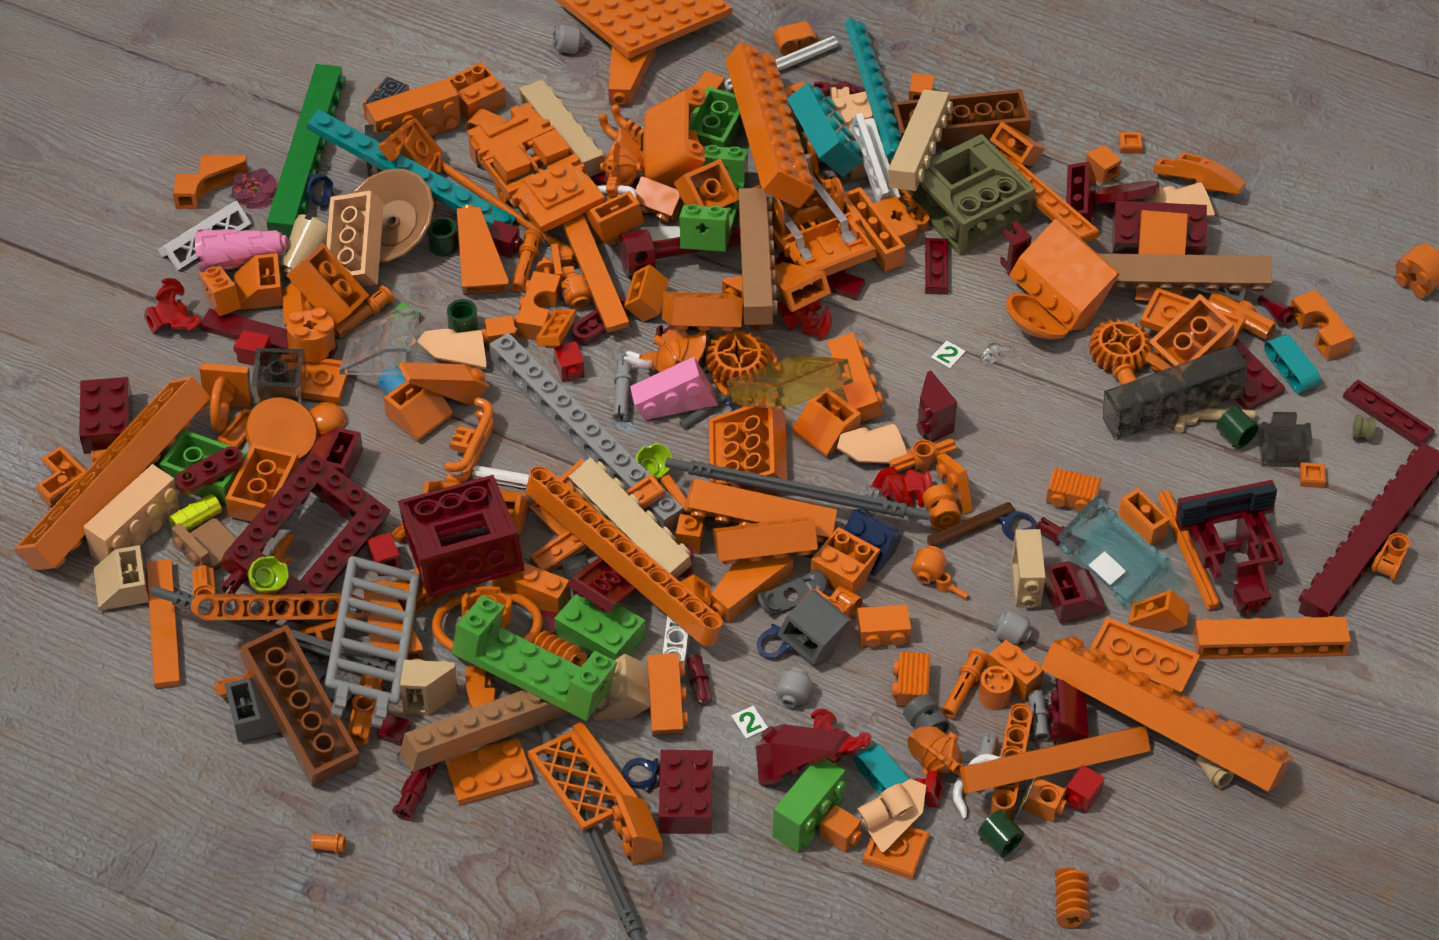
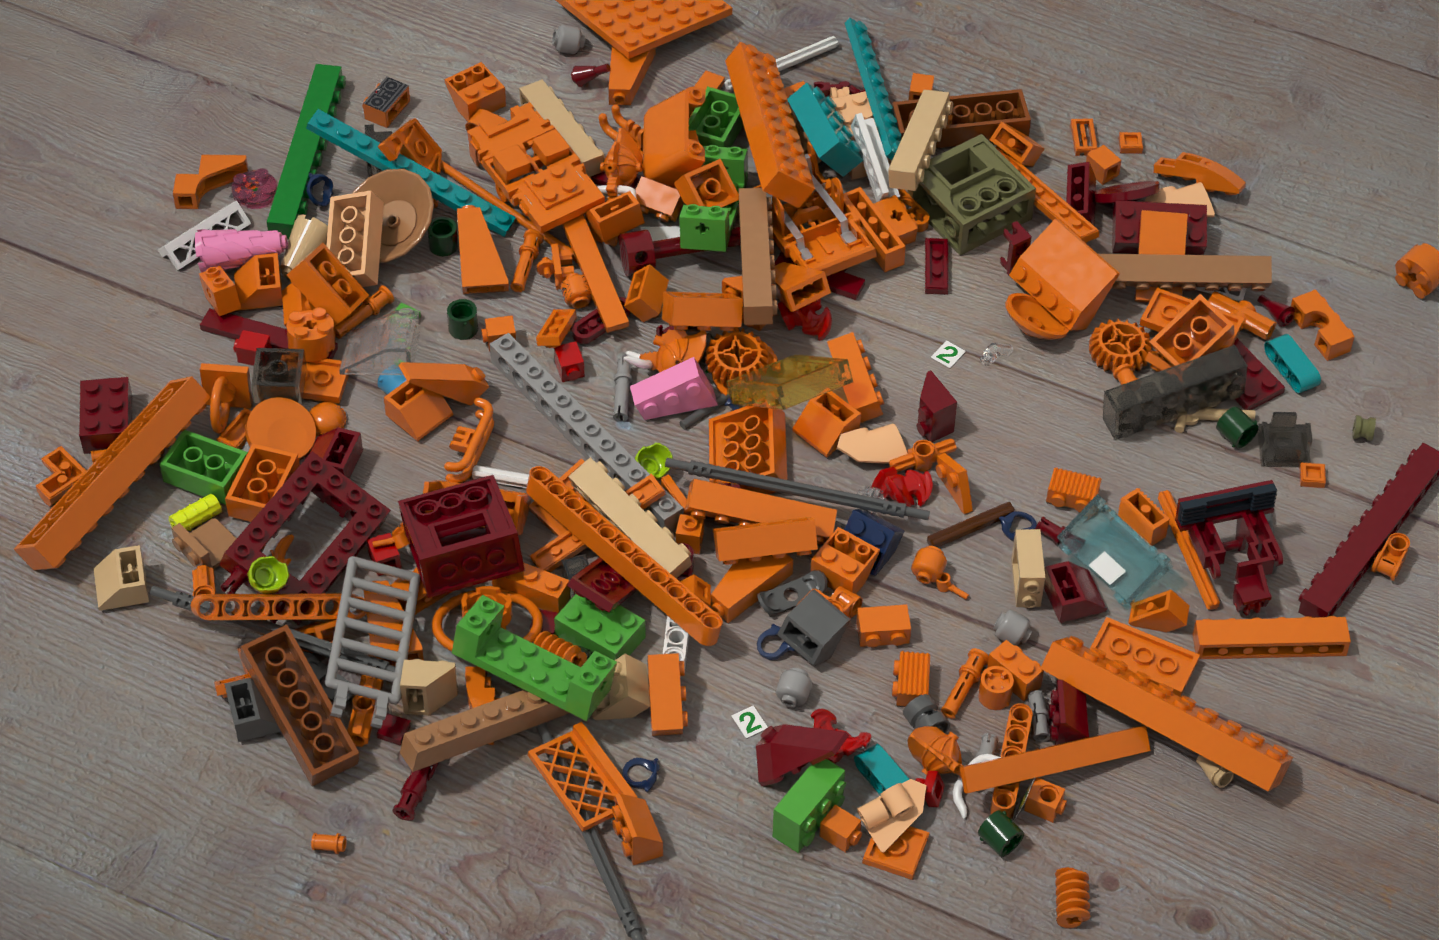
(133, 514): light nougat brick -> none
(163, 626): orange tile -> none
(168, 310): red animal -> none
(203, 476): dark red plate -> none
(399, 540): none -> orange hand
(432, 105): orange brick -> none
(455, 347): light nougat panel -> none
(489, 771): orange plate -> none
(505, 238): dark red brick -> none
(540, 292): orange arch -> none
(583, 74): none -> dark red cone
(685, 791): dark red brick -> none
(699, 679): dark red axle -> none
(794, 37): orange beam -> none
(942, 506): orange wheel -> none
(1084, 148): none -> orange tile
(1084, 789): red brick -> none
(1388, 413): dark red tile -> none

